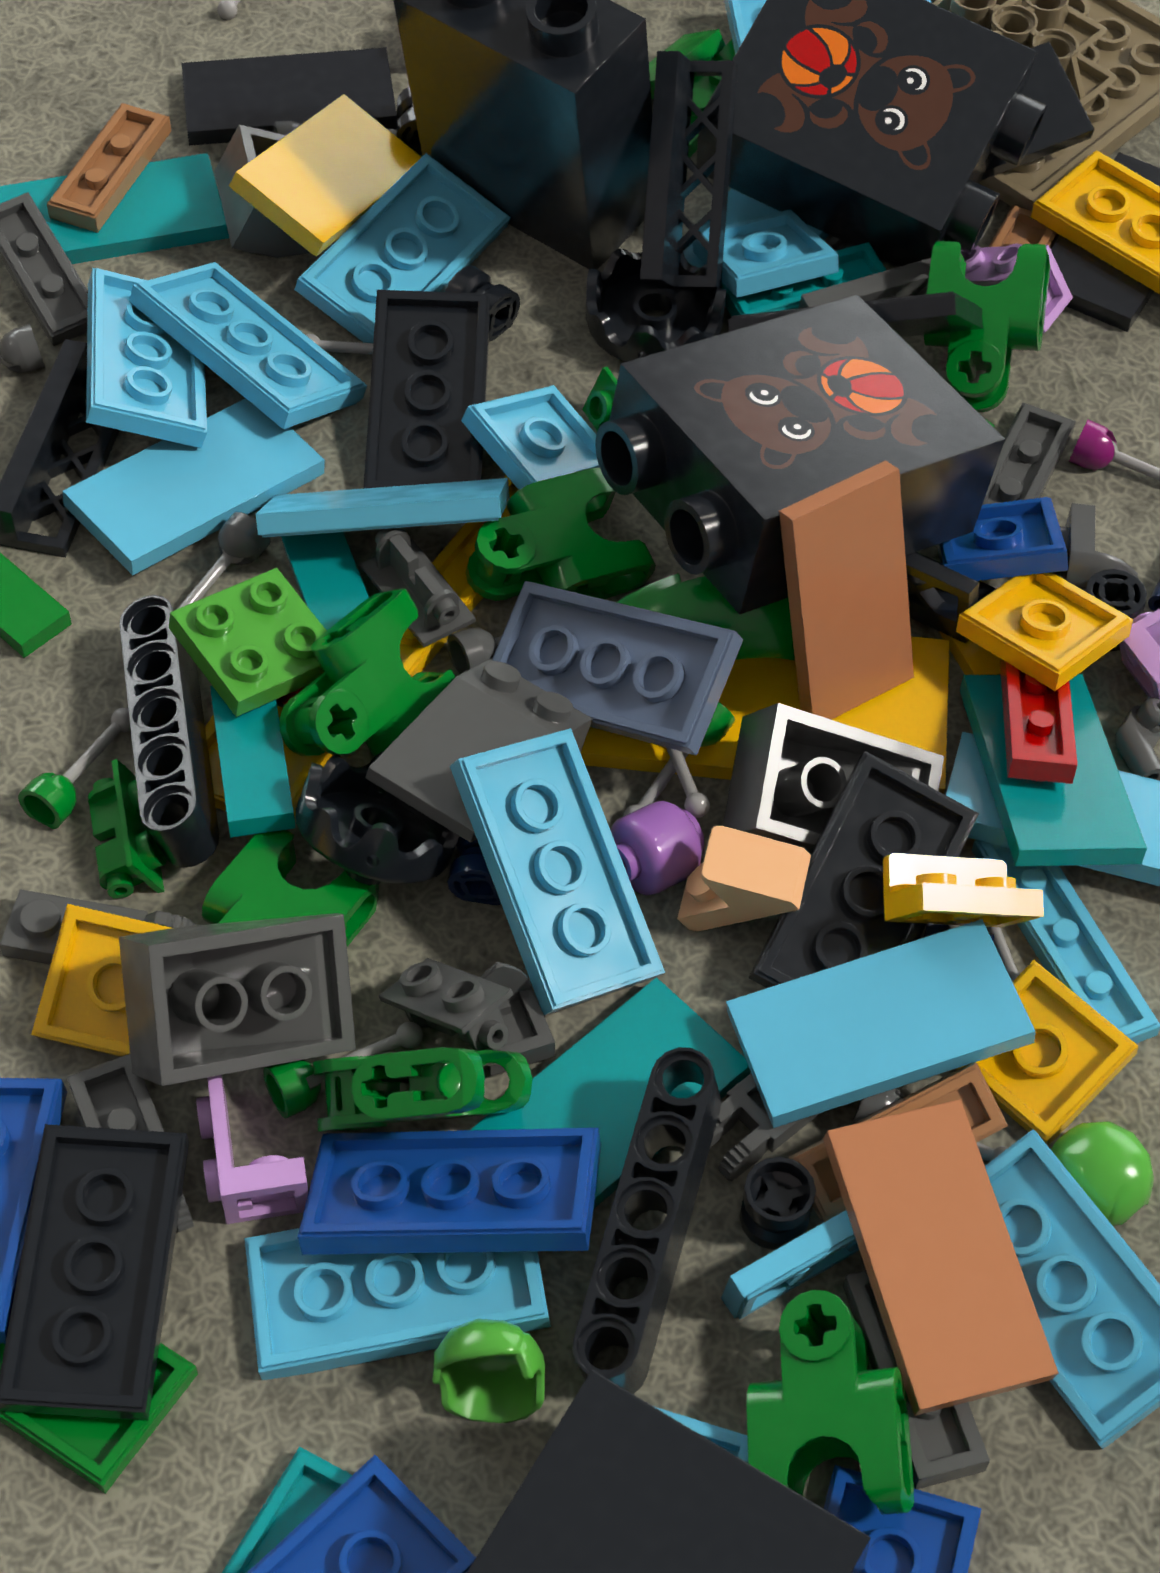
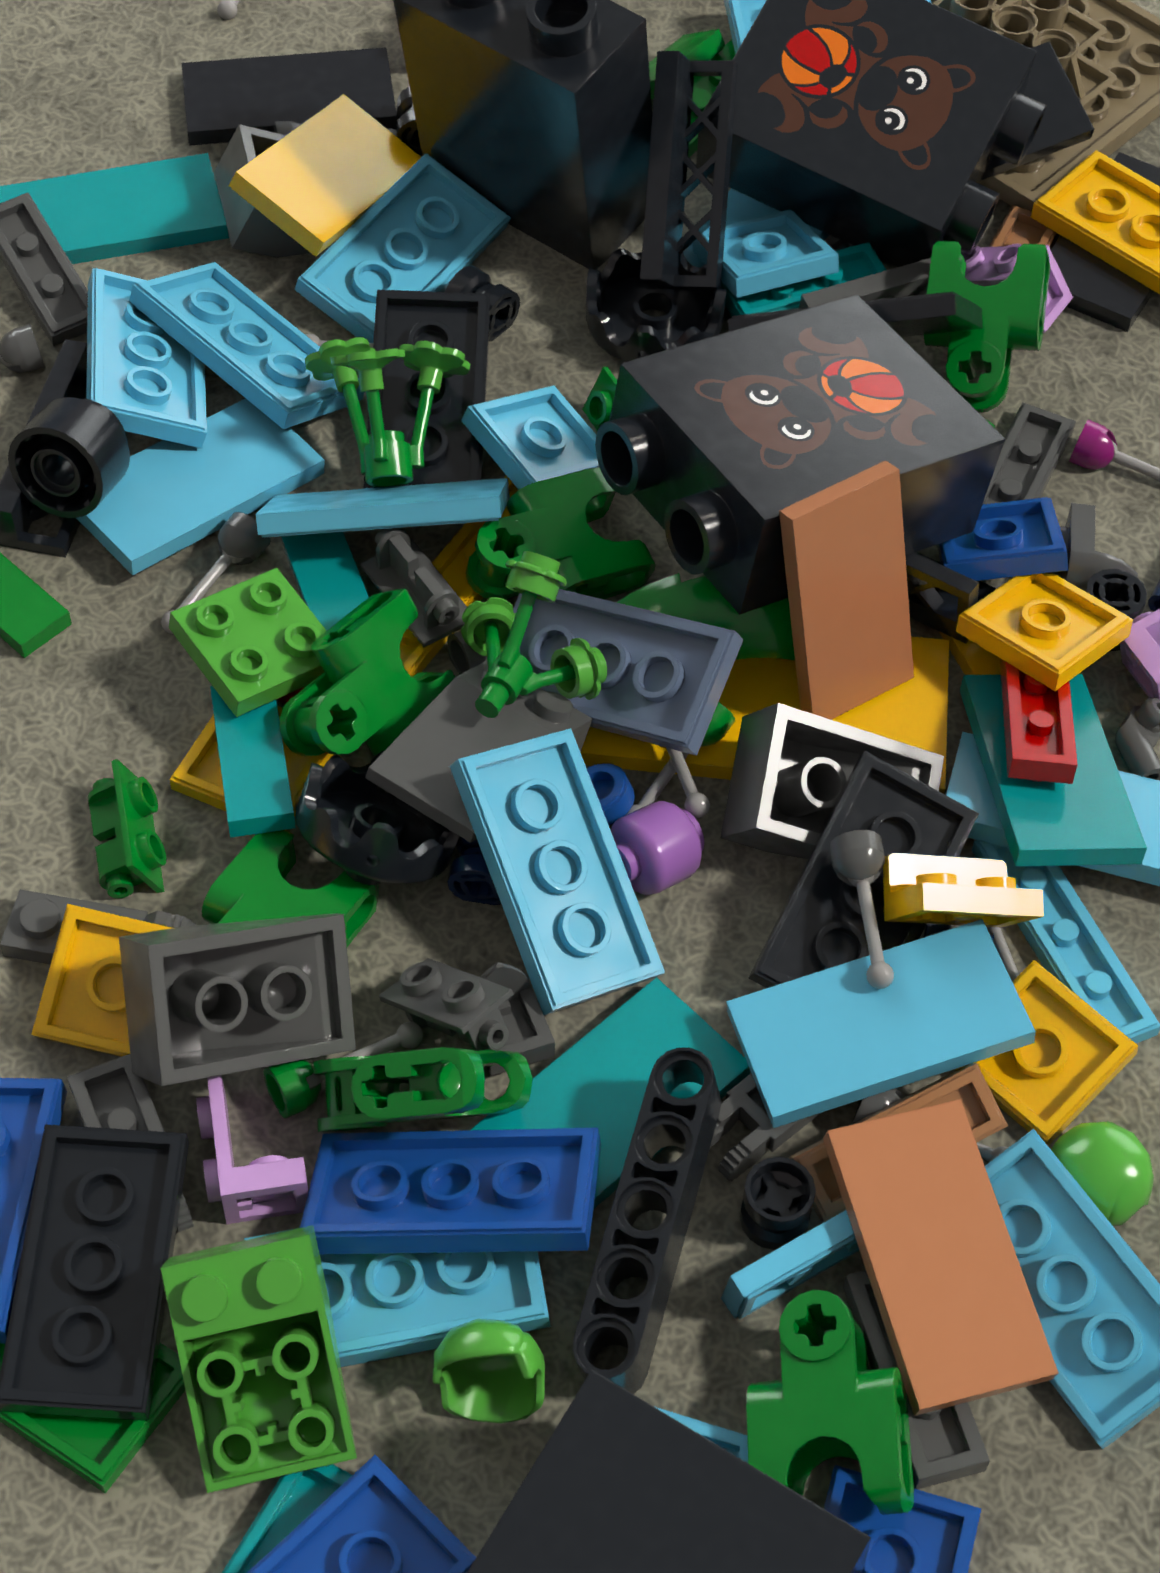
(52, 796): green hinge -> none
(64, 450): none -> black piece
(109, 167): medium nougat tile -> none
(168, 735): black beam -> none
(259, 1358): none -> bright green slope
(384, 453): none -> plant
(498, 632): none -> plant
(612, 790): none -> blue tile
(743, 880): light nougat slope -> none
(858, 862): none -> hinge

